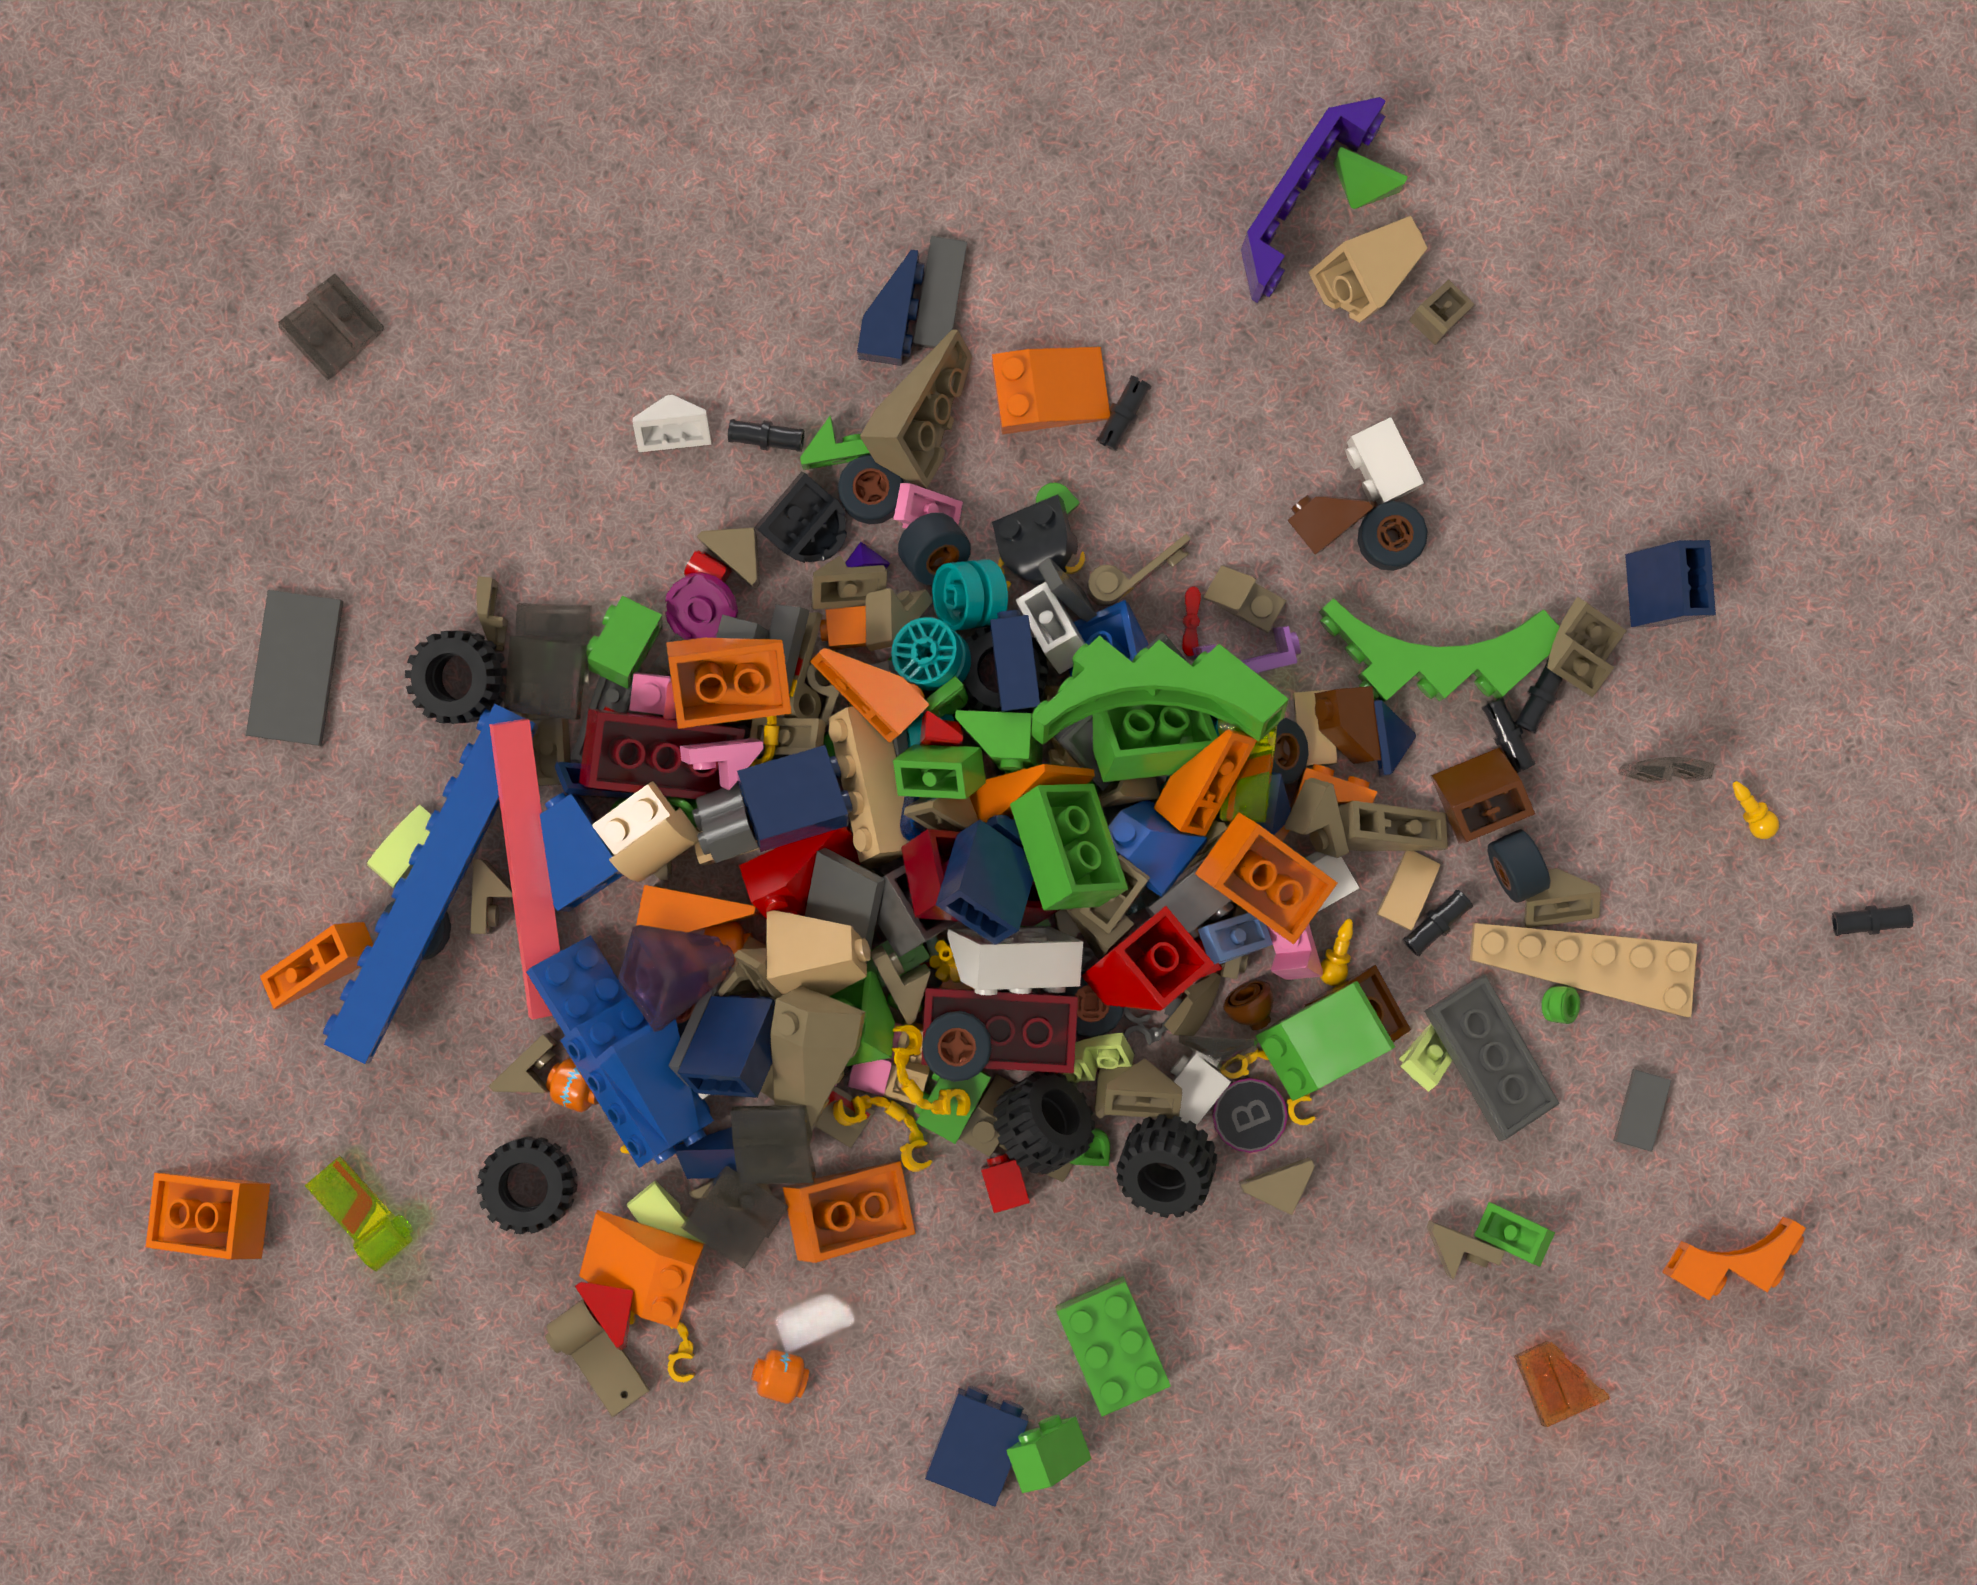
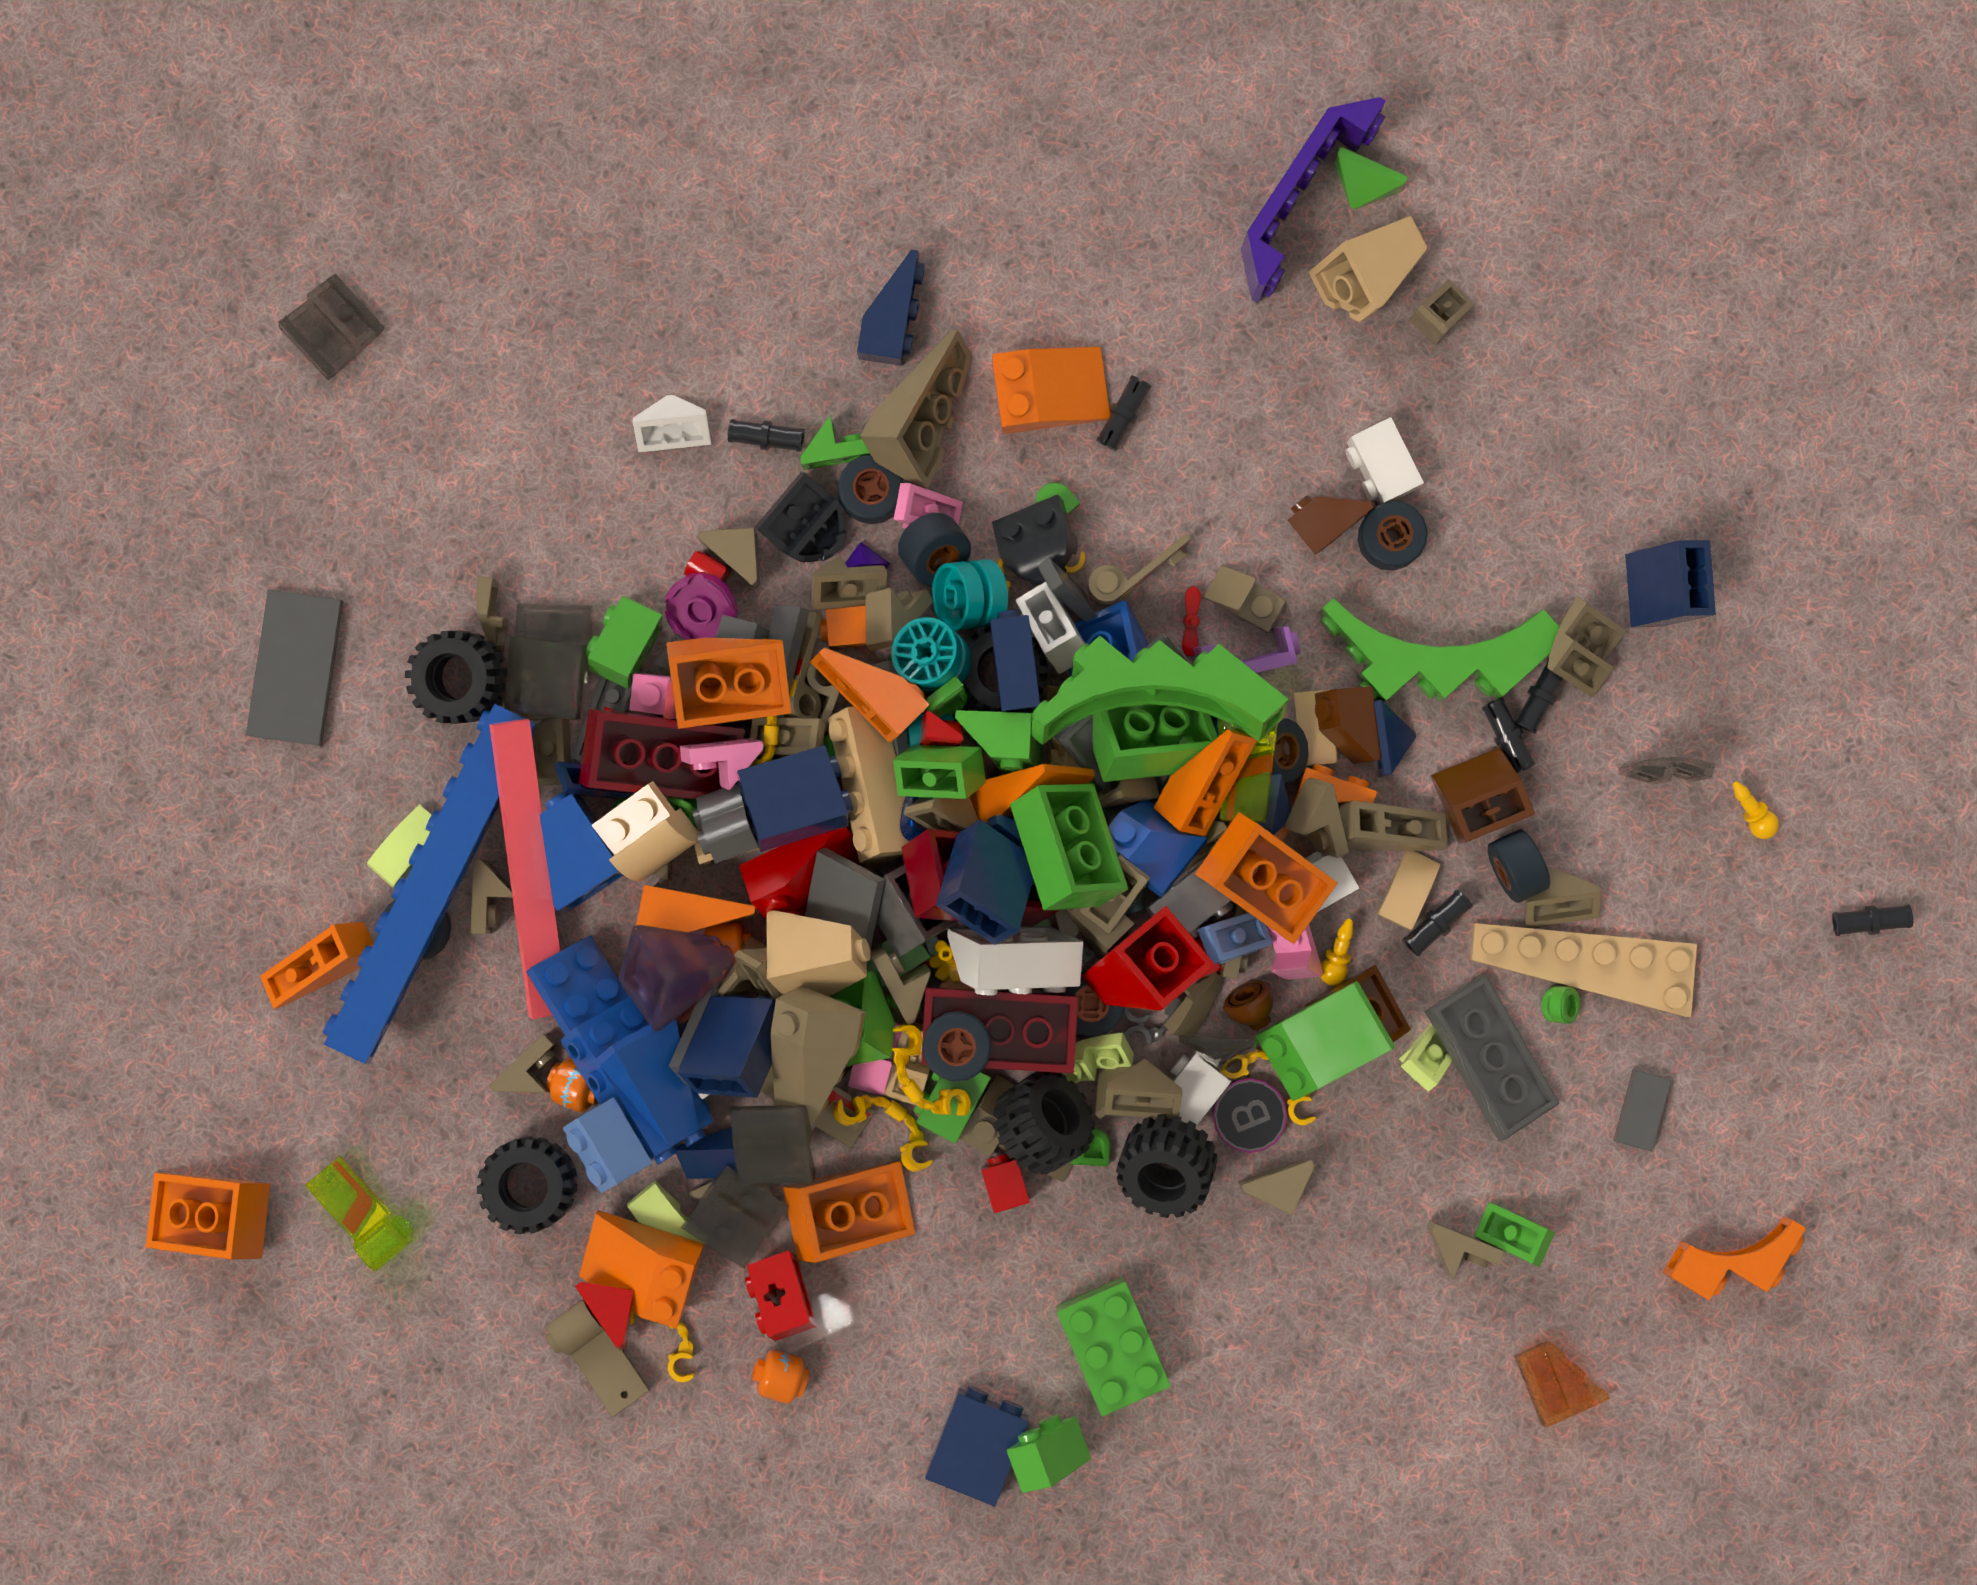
(606, 1145): none -> medium blue slope
(795, 1311): none -> red brick
(940, 291): dark grey tile -> none

